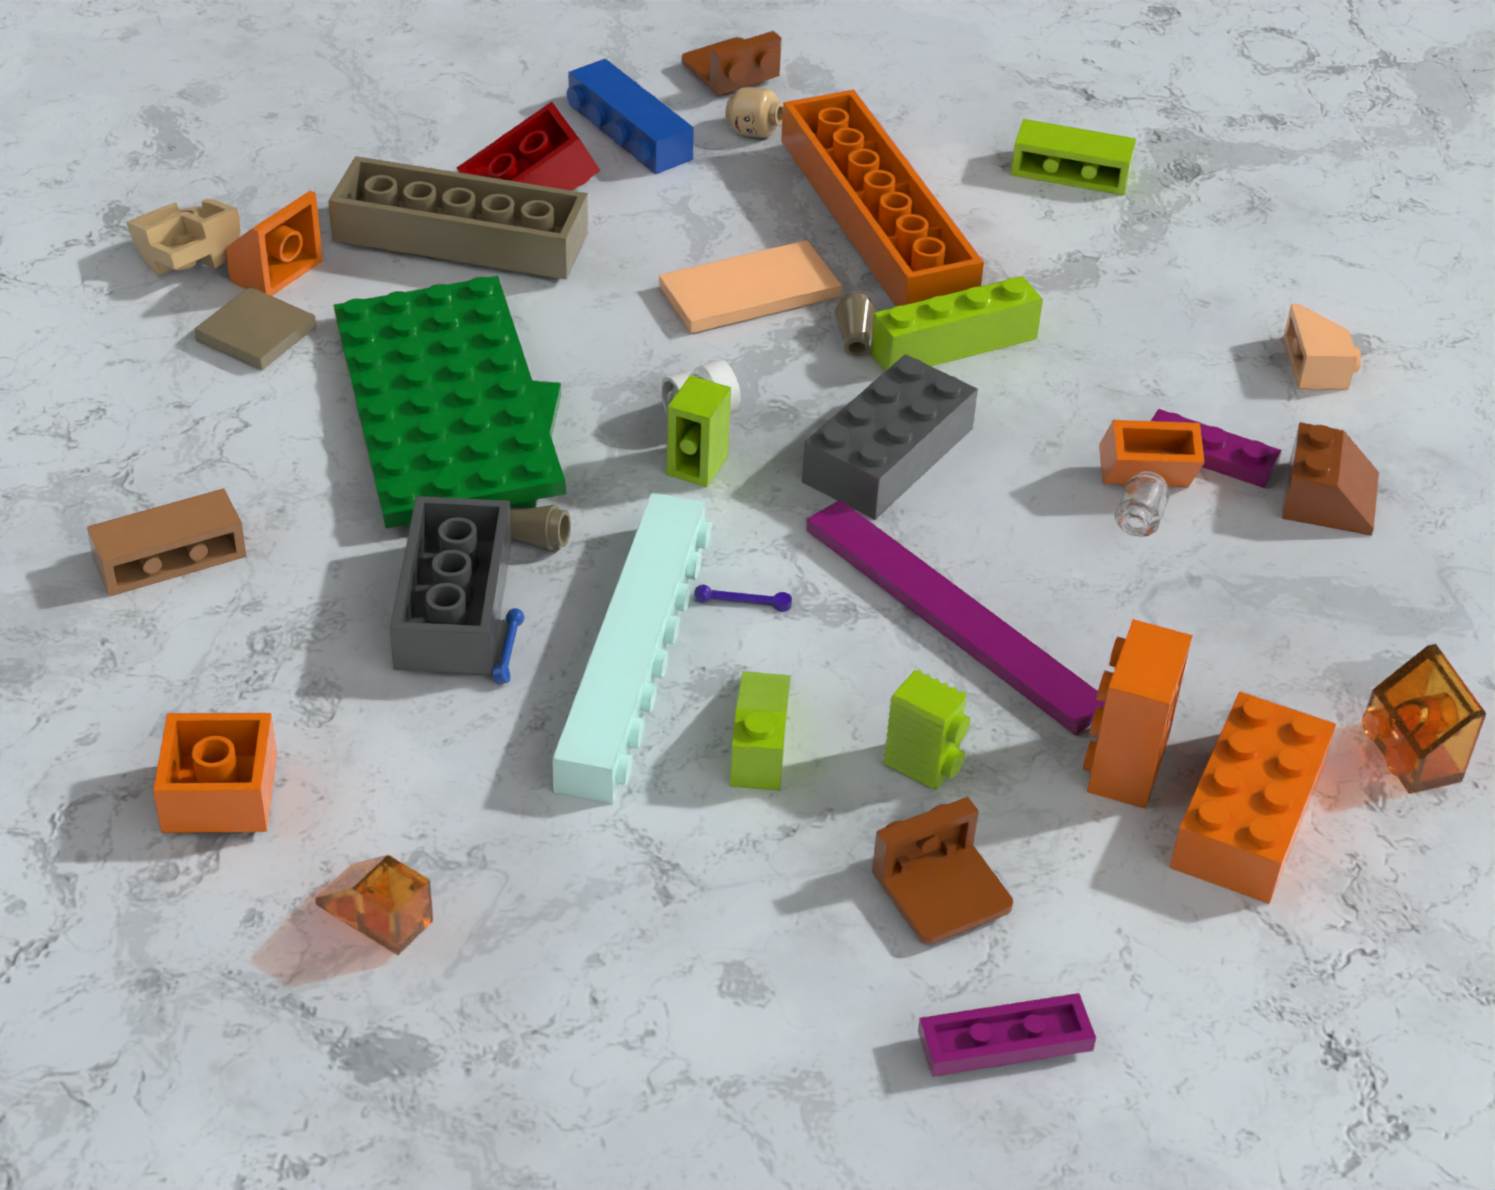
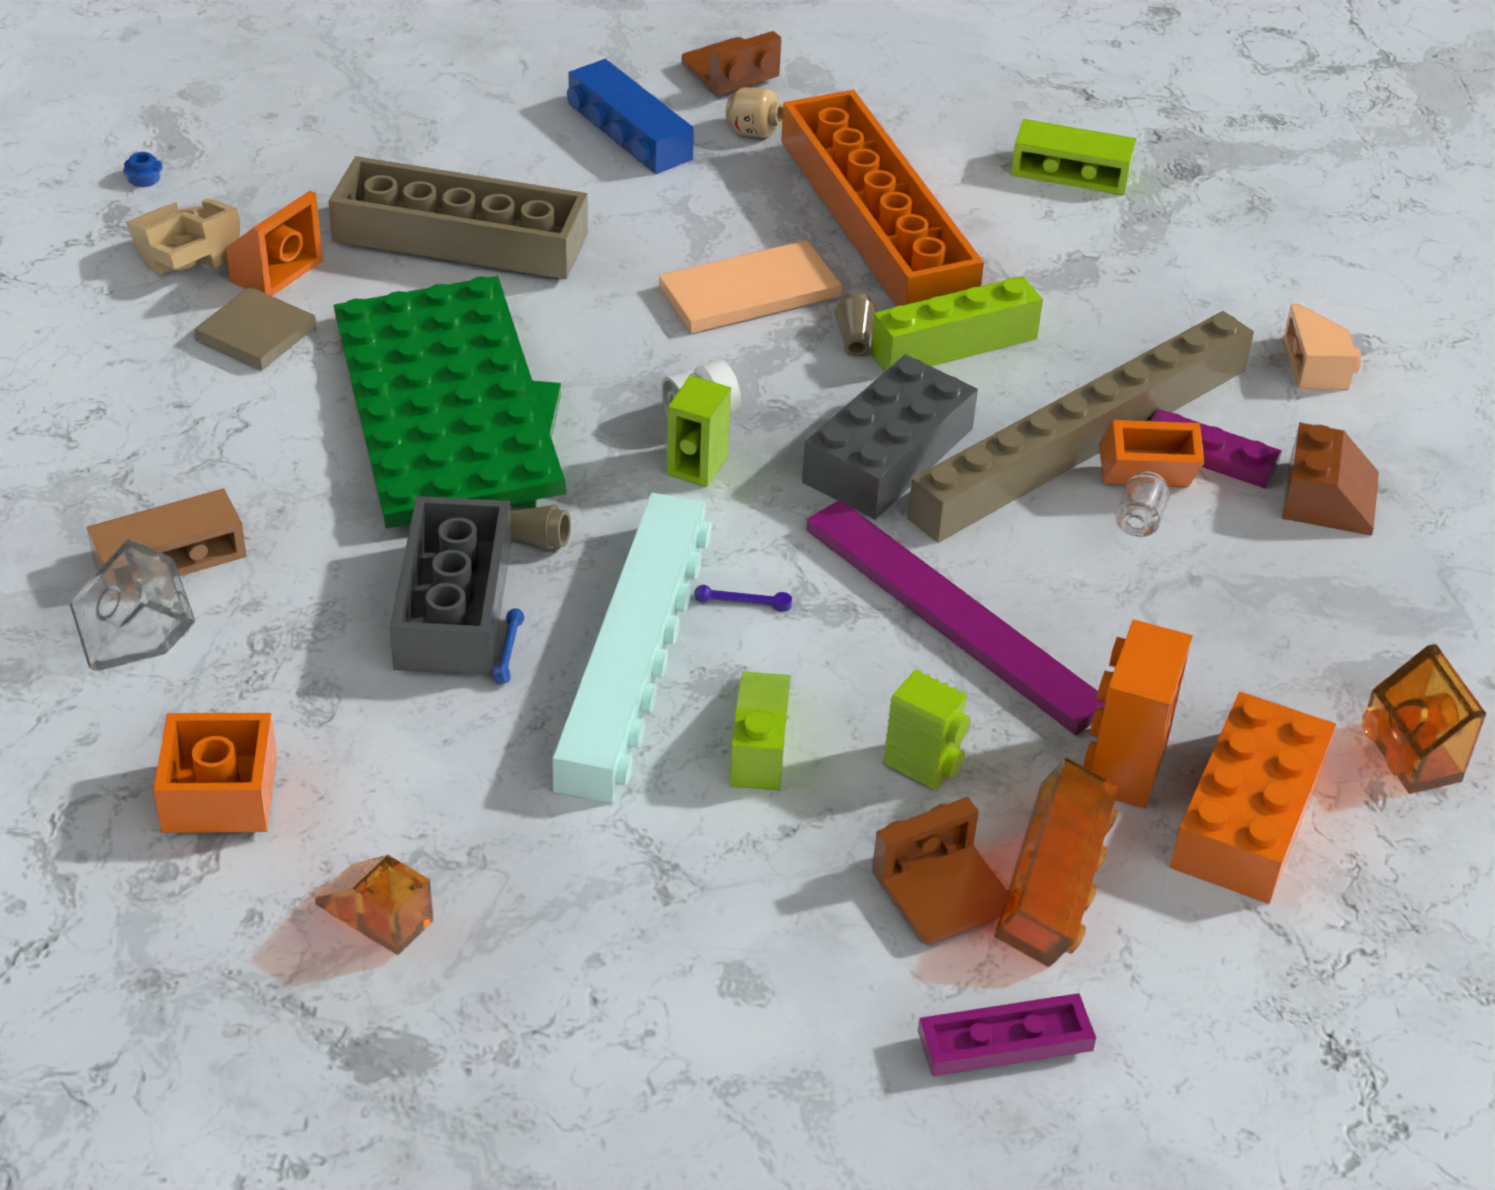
(131, 608): none -> clear slope
(142, 169): none -> blue plate
(536, 152): red slope -> none
(1058, 864): none -> clear orange brick
(1072, 427): none -> dark tan brick

